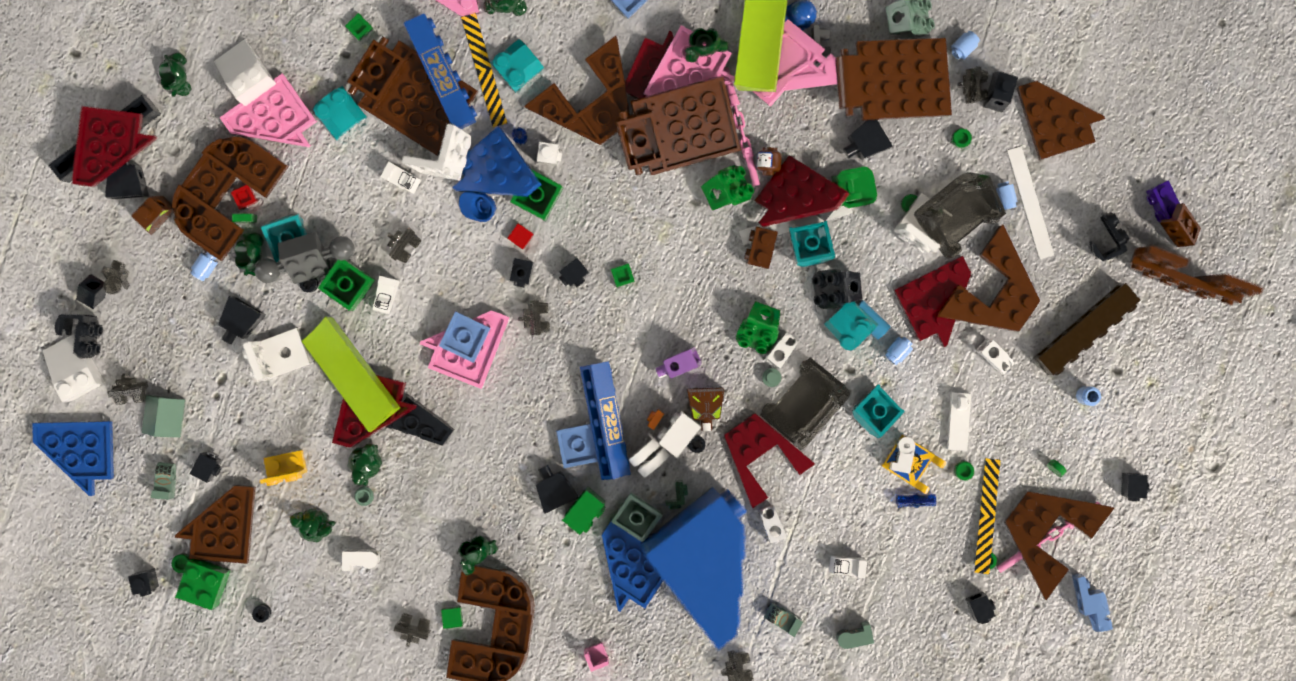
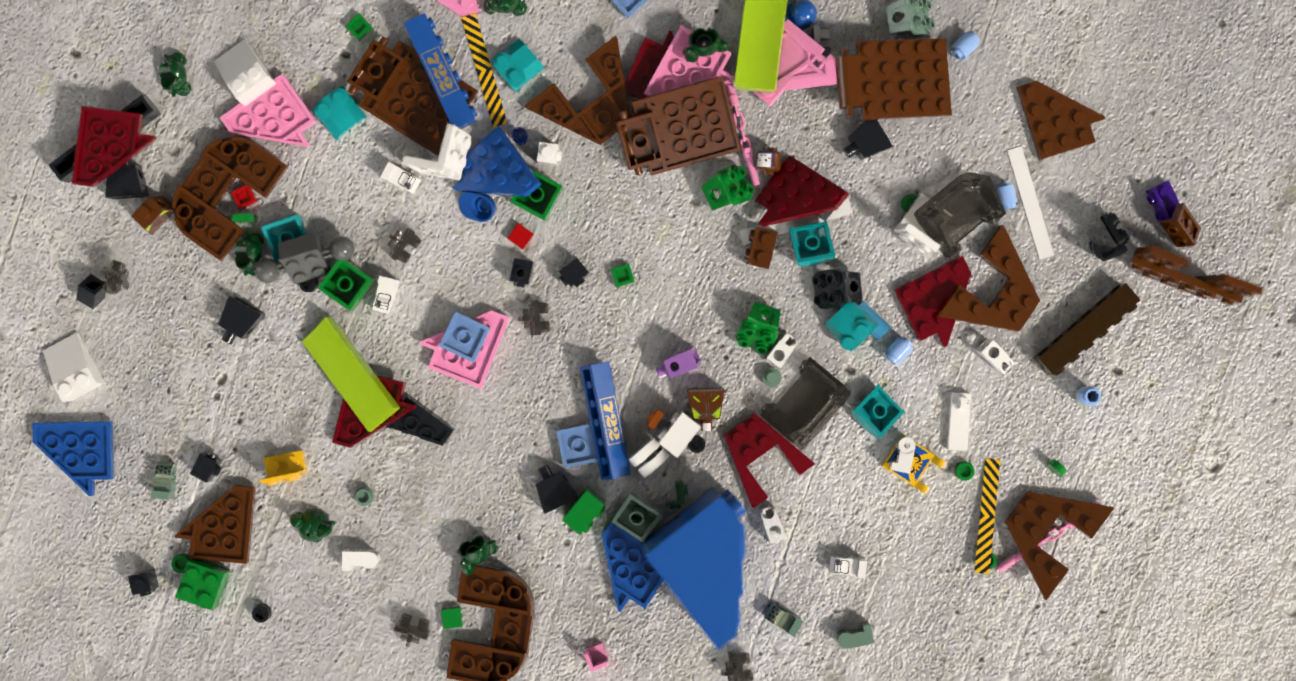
(85, 333): black piece -> none
(128, 386): clear smoke hips -> none
(163, 416): sand green slope -> none
(203, 266): light blue brick -> none
(267, 359): white bracket -> none
(364, 463): dark green hair -> none
(859, 184): green piece -> none
(916, 500): clear blue pin -> none
(961, 138): green tile -> none
(972, 85): clear smoke hips -> none
(981, 607): black brick -> none
(1000, 89): black torso -> none
(1092, 603): medium blue plate -> none
(1134, 486): black brick -> none

